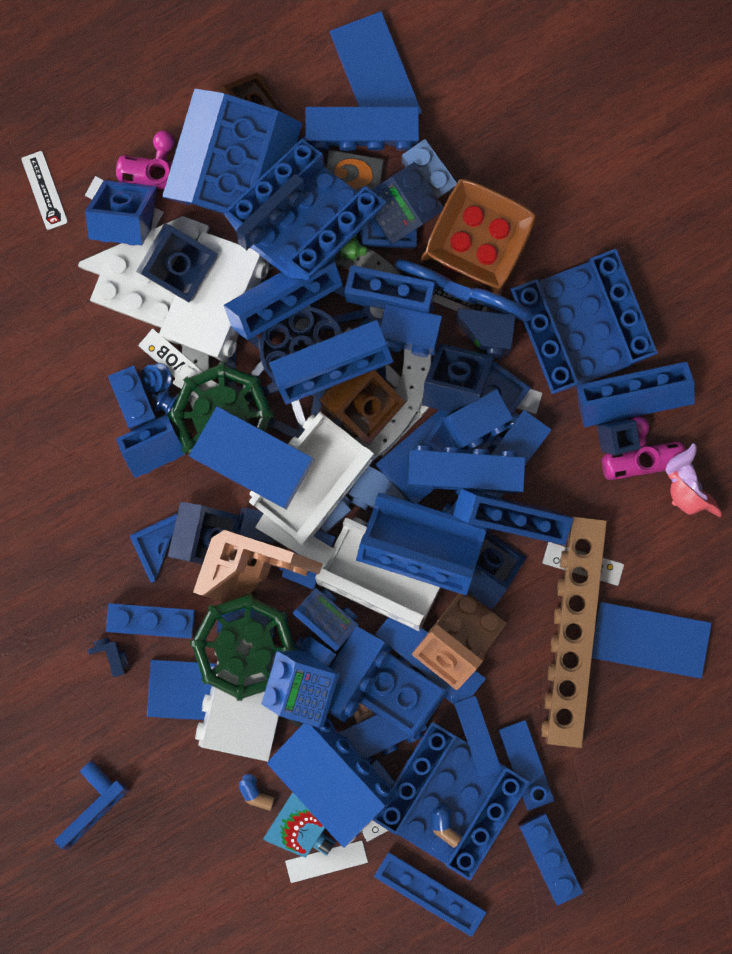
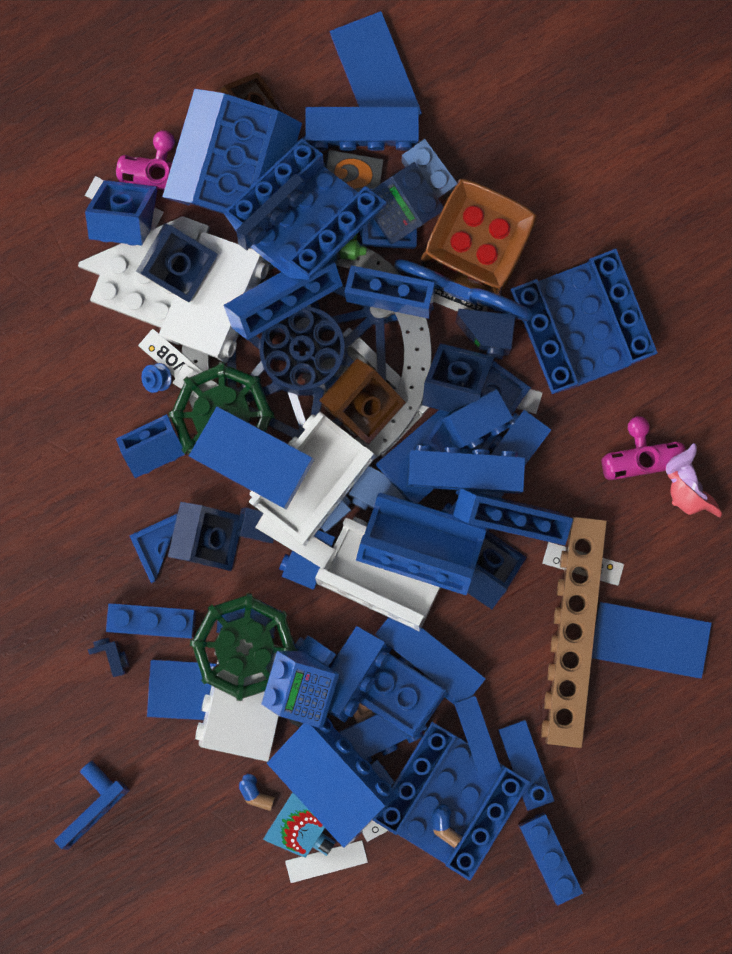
(44, 190): white sticker -> none
(132, 397): blue brick -> none
(164, 401): blue wheel -> none
(228, 568): nougat bracket -> none
(326, 618): blue slope -> none
(331, 362): blue brick -> none
(411, 330): blue brick -> none
(430, 894): blue plate -> none
(459, 640): nougat bracket -> none
(618, 436): dark blue brick -> none
(635, 394): blue brick -> none

